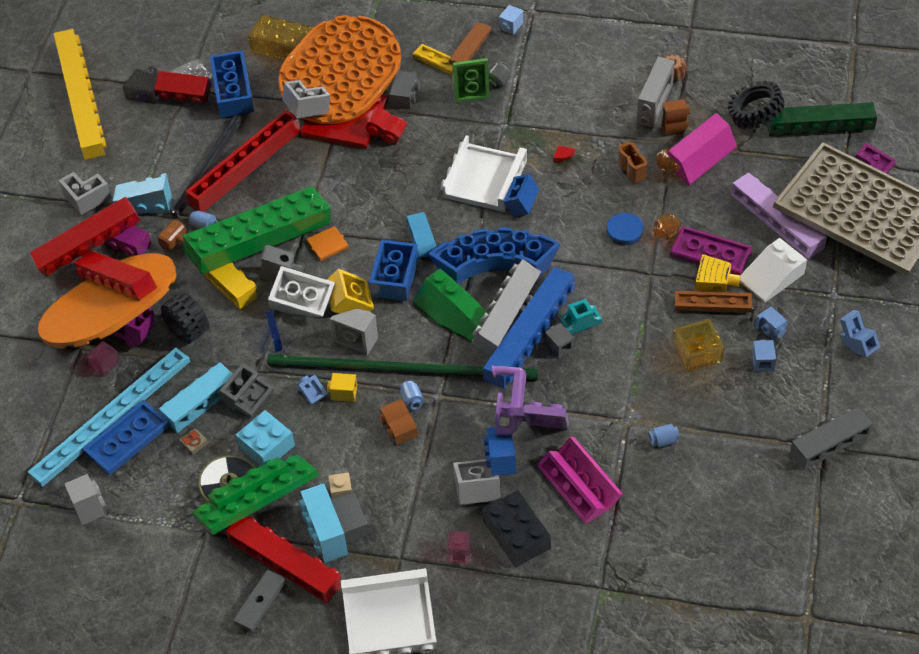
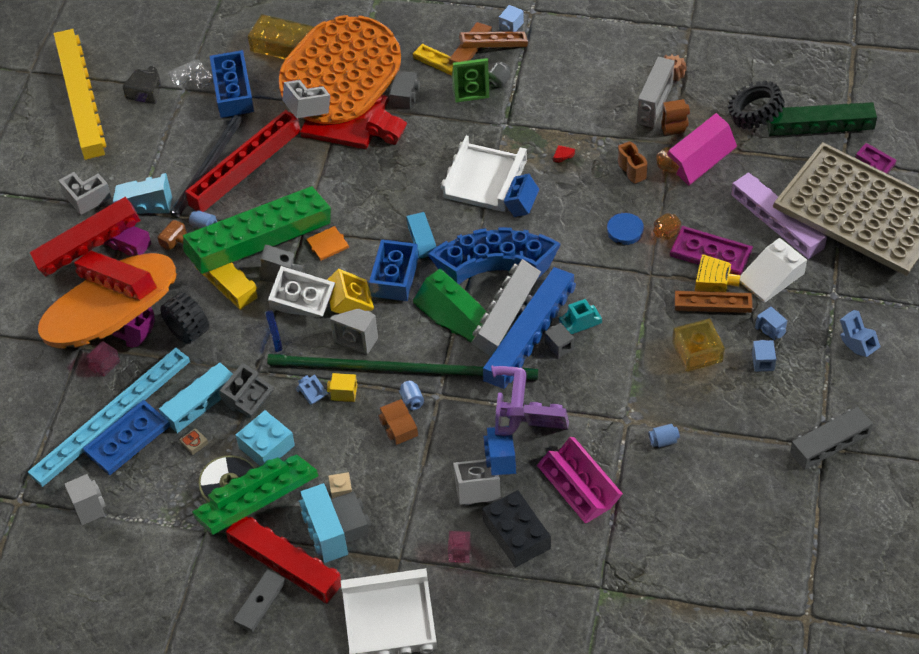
(183, 86): red brick -> none
(493, 39): none -> dark orange tile

